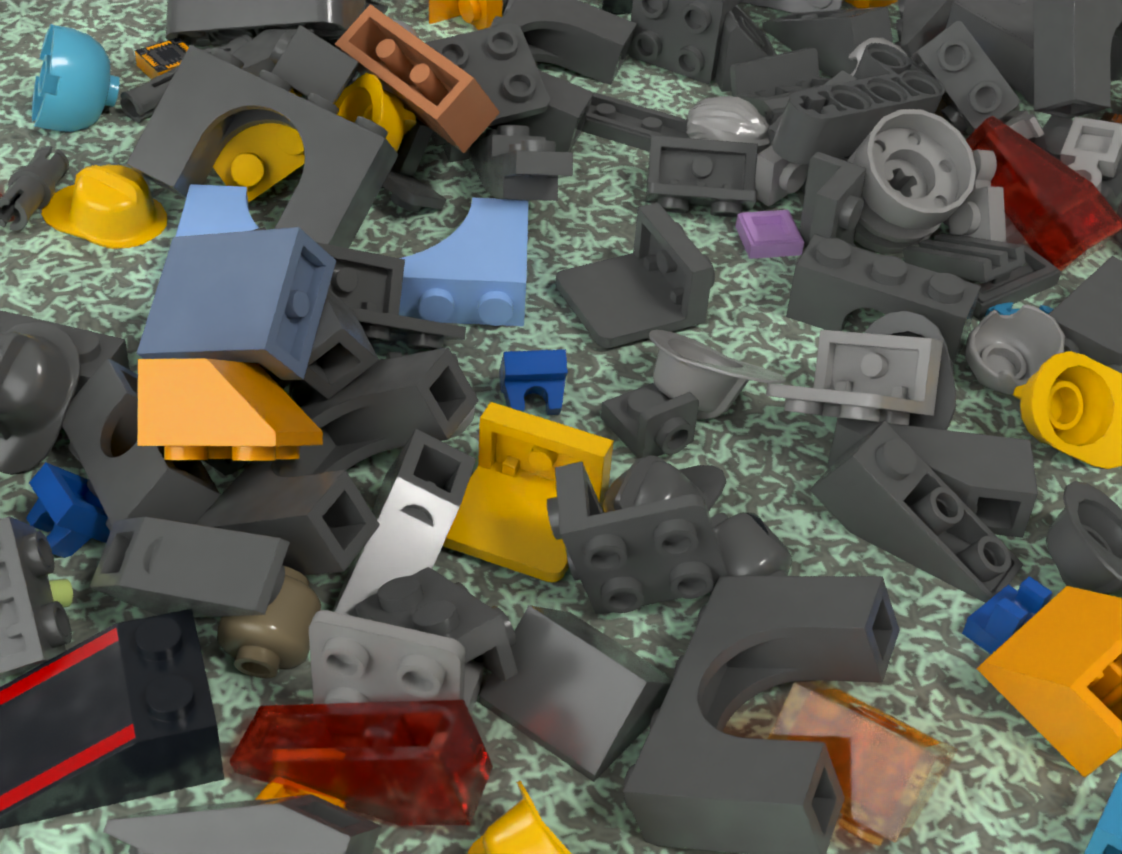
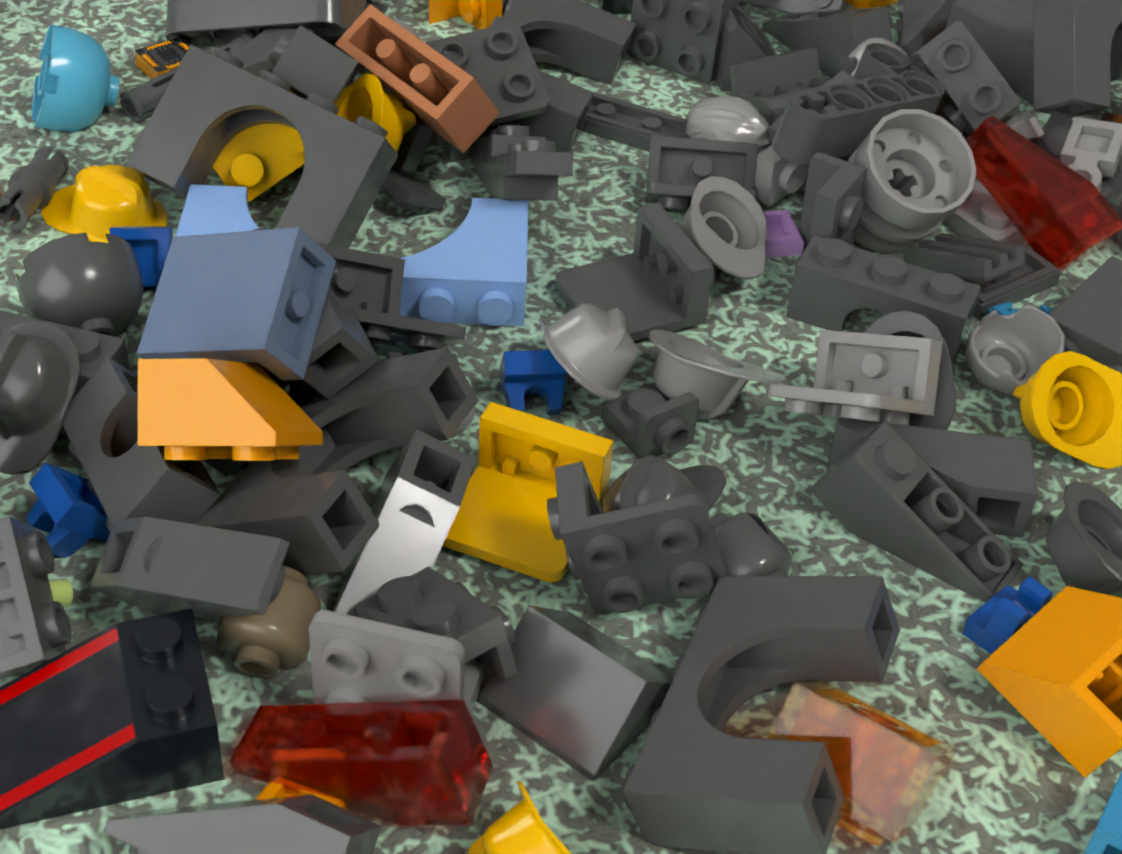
(82, 283): none -> dark grey cylinder
(150, 247): none -> blue tile
(592, 347): none -> light grey piece
(727, 227): none -> light grey piece
(983, 210): light grey plate -> none

